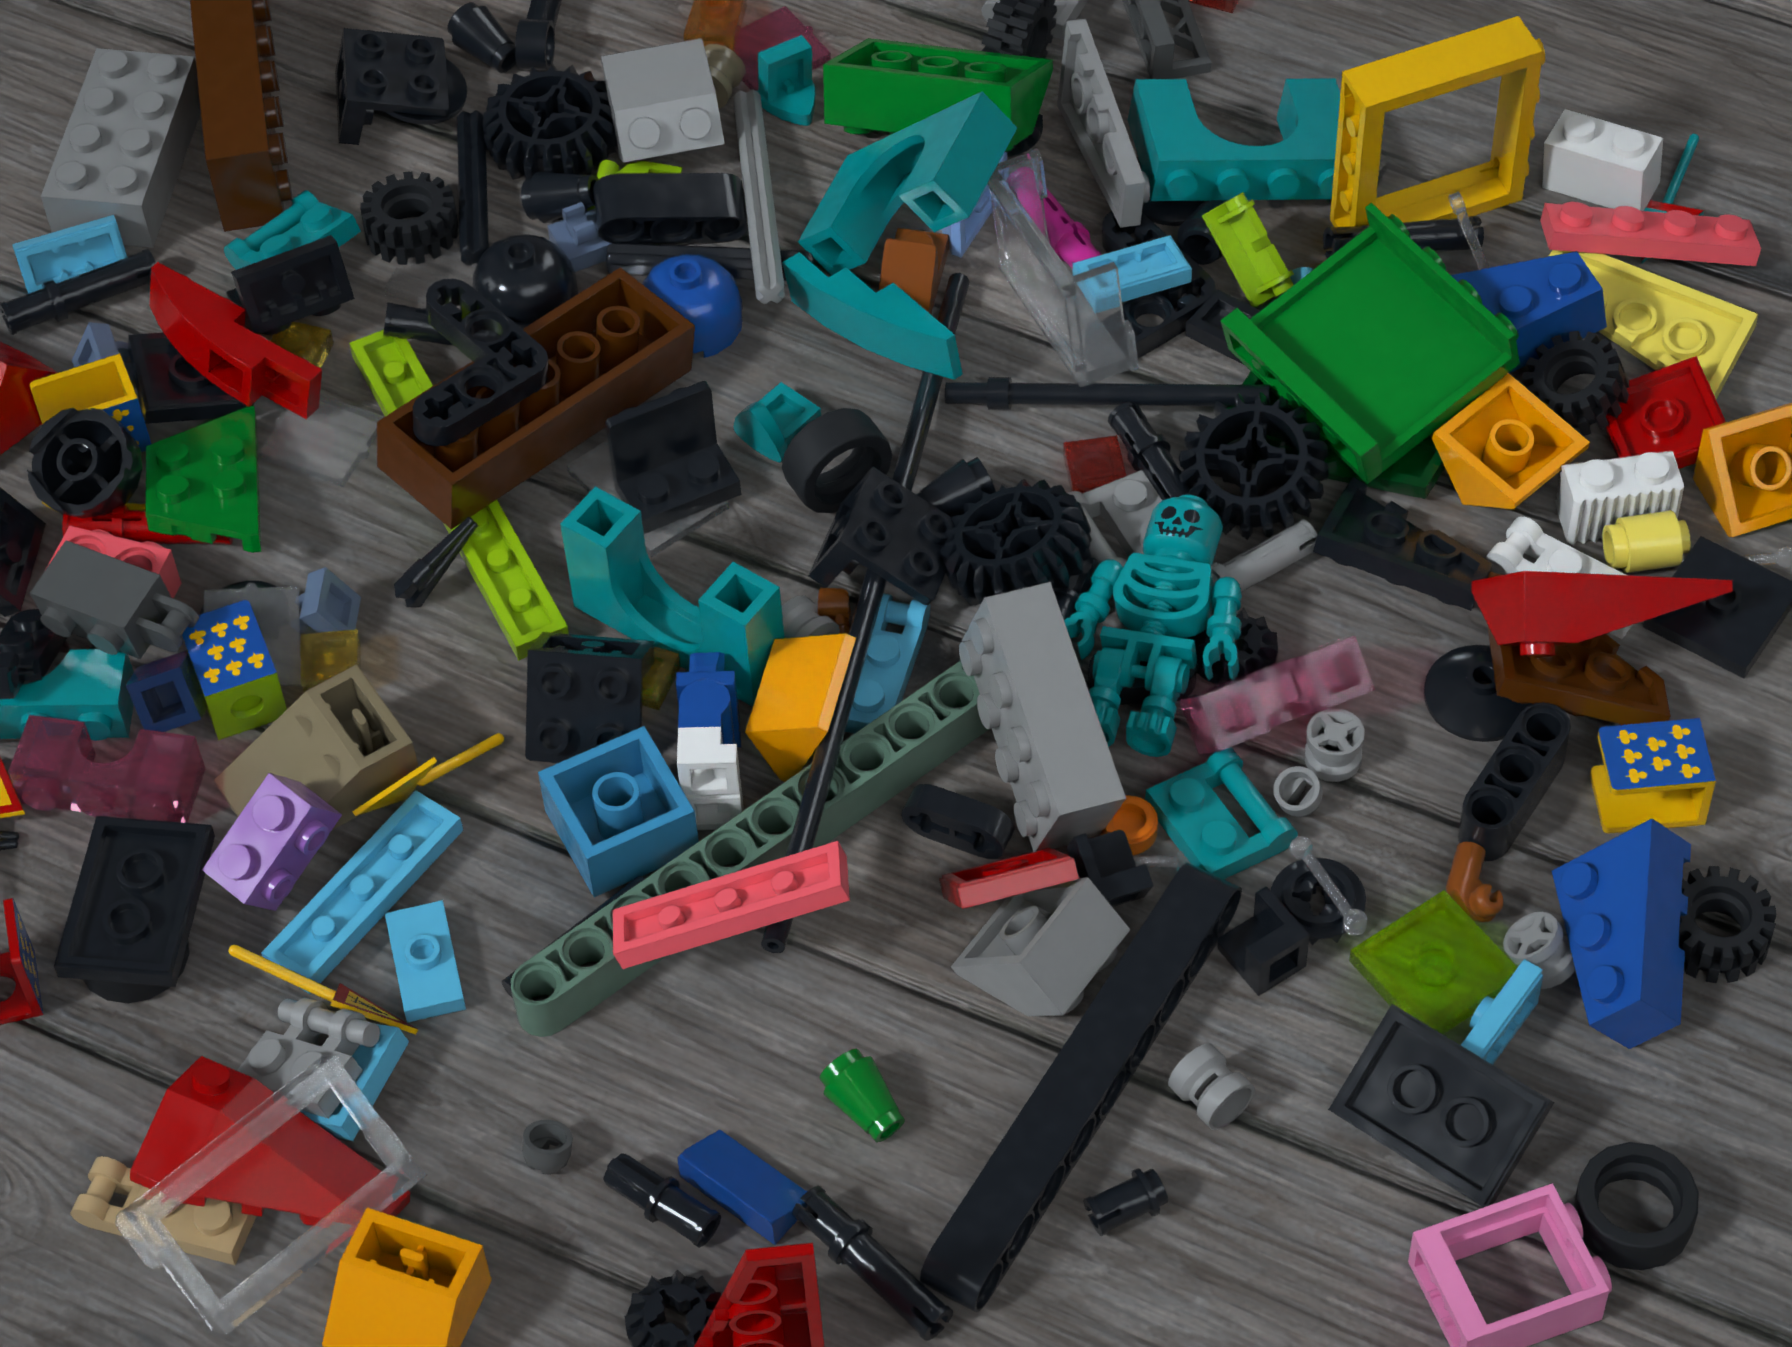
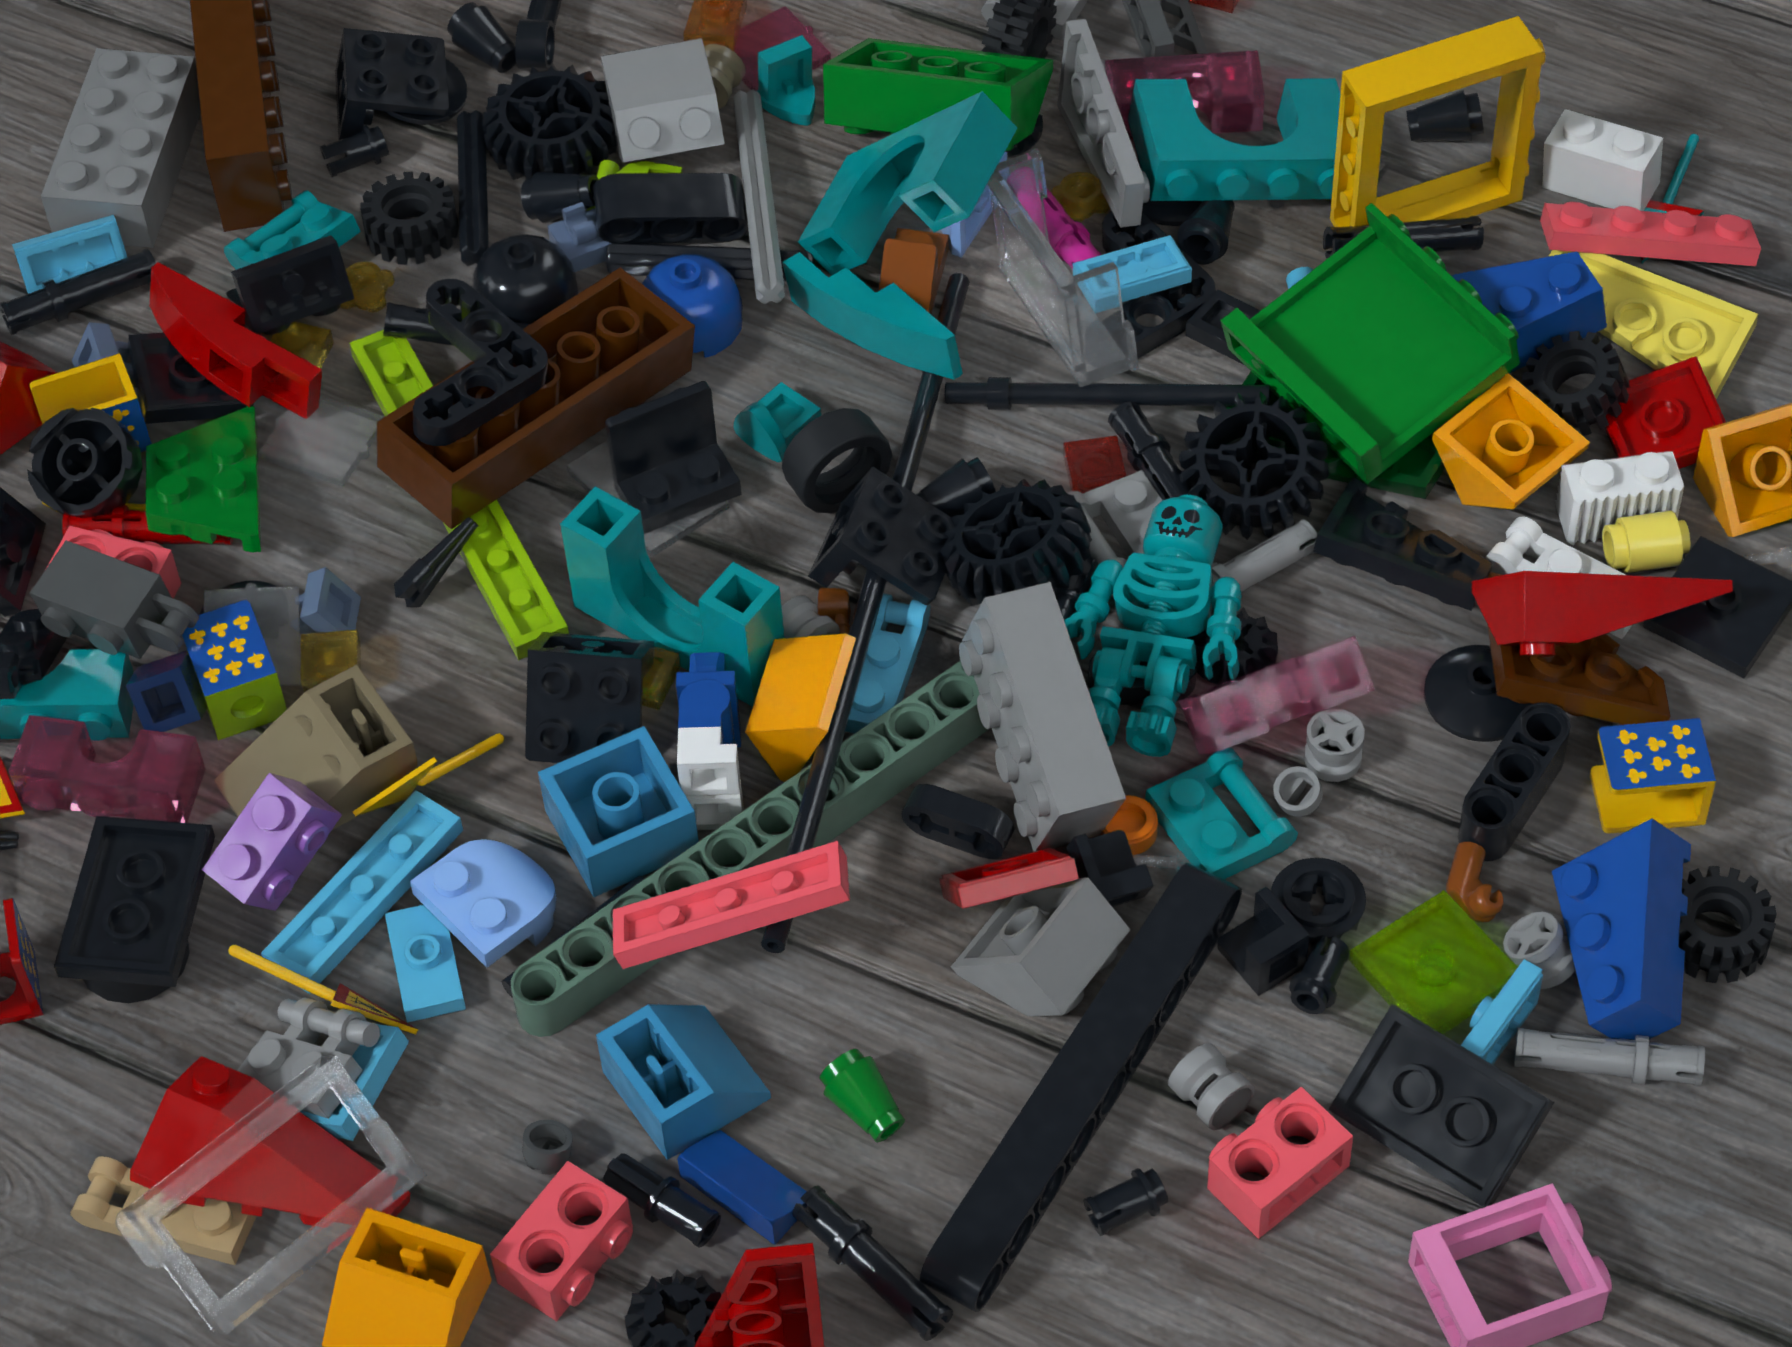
(358, 150): none -> black pin
(368, 286): none -> clear yellow plate
(488, 897): none -> light blue slope
(549, 1235): none -> coral brick
(678, 1073): none -> dark azure slope
(1080, 196): none -> clear yellow plate
(1220, 84): none -> clear pink arch
(1248, 250): lime hinge -> none
(1289, 1169): none -> coral brick
(1314, 986): none -> black pin
(1354, 919): clear hinge -> none
(1447, 119): none -> black cone
(1459, 209): clear hinge -> none
(1609, 1056): none -> light grey pin
(1644, 1164): black tyre -> none

